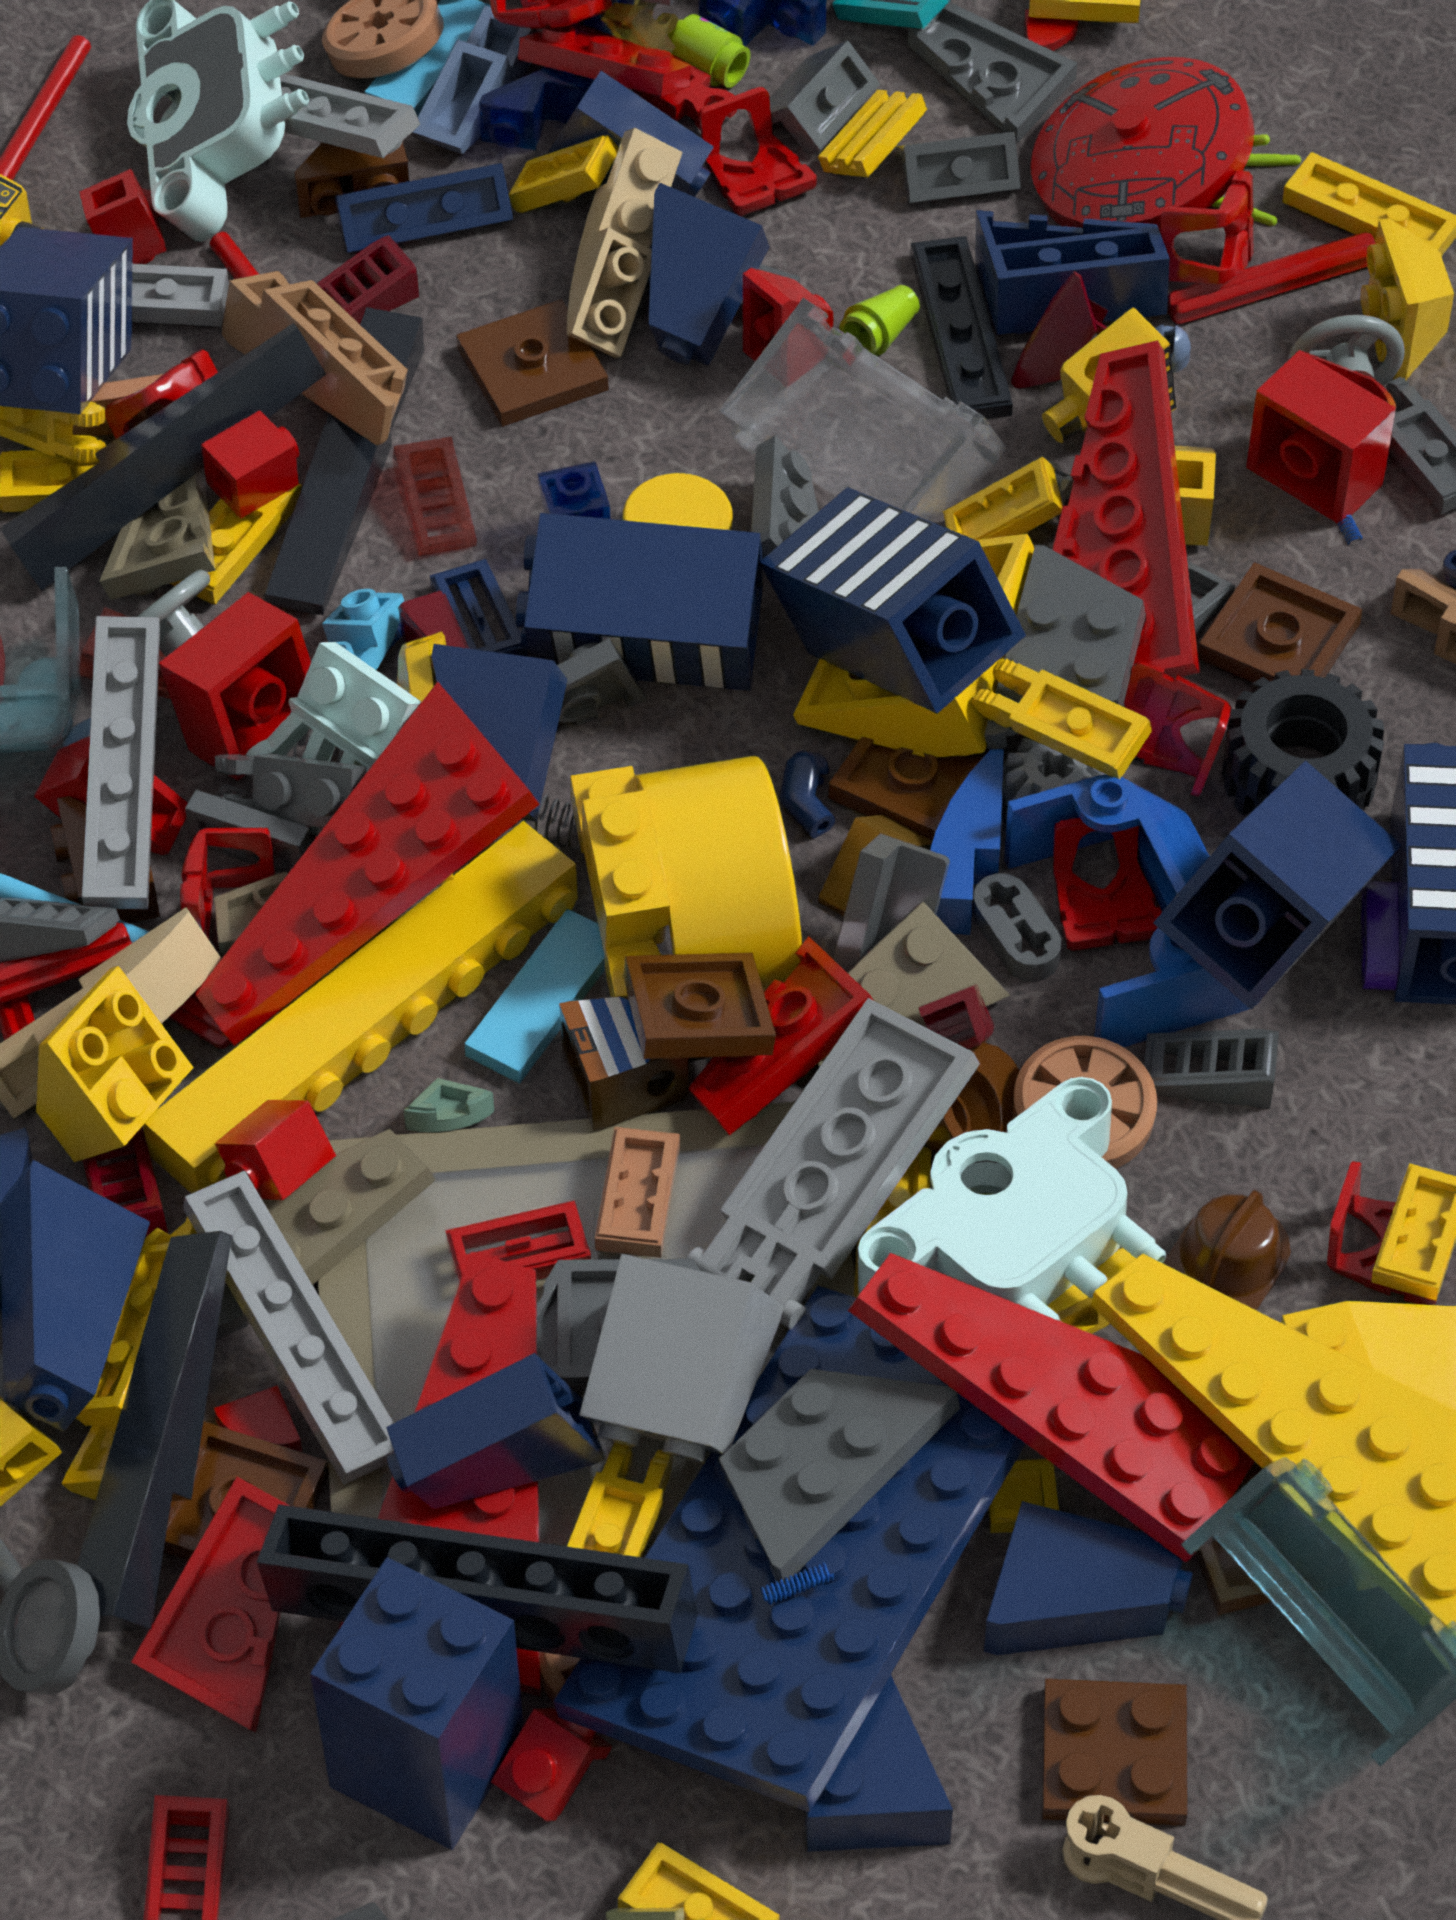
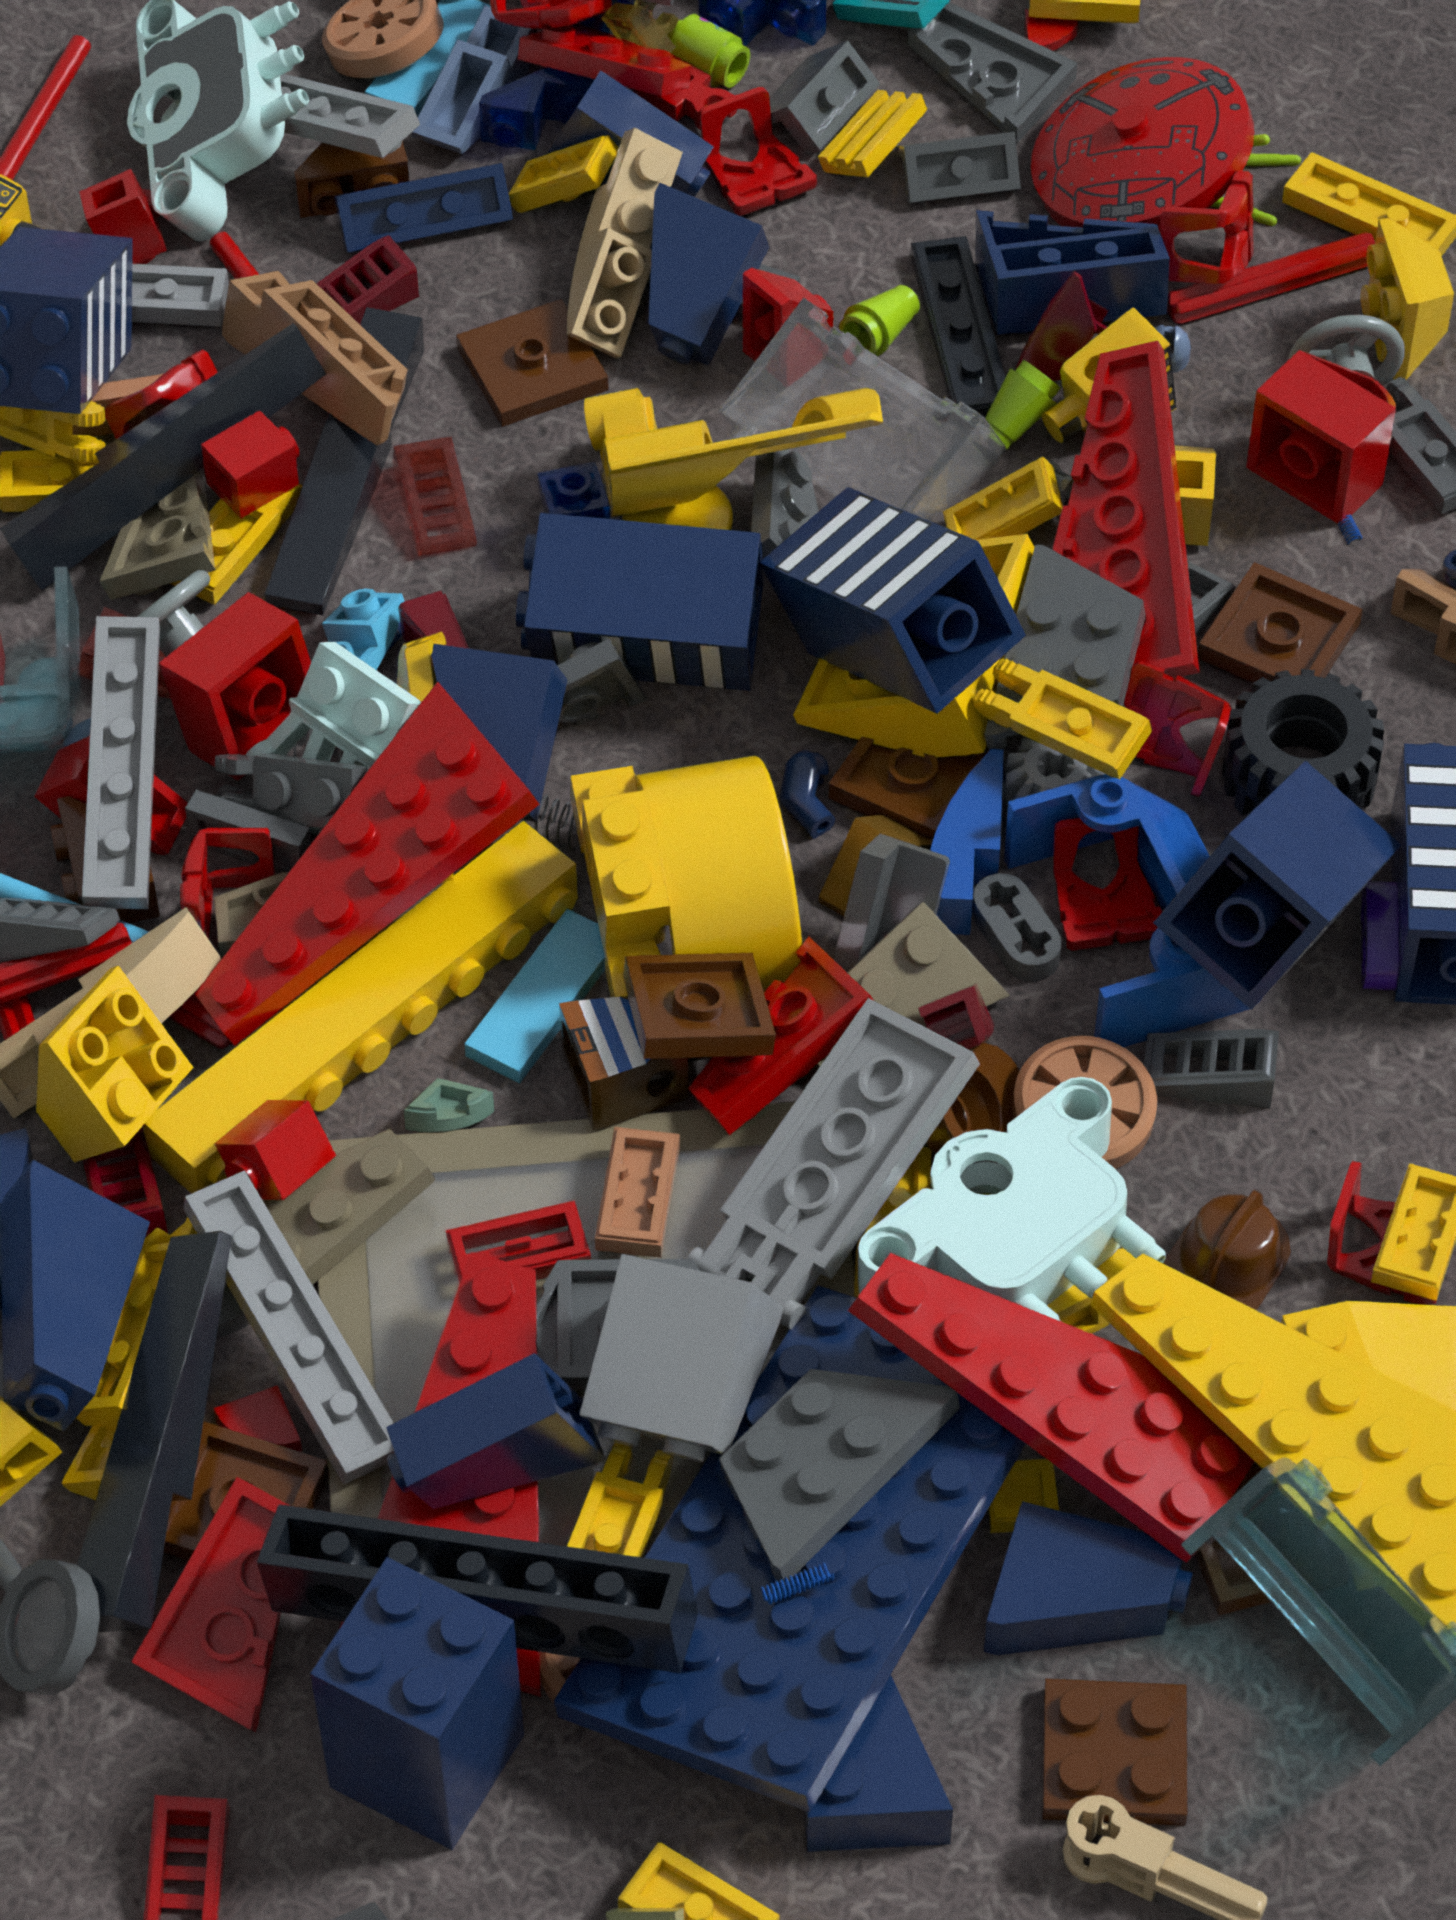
(460, 577): dark blue tile -> none
(548, 1762): red bracket -> none
(680, 463): none -> yellow panel
(1020, 402): none -> lime cone

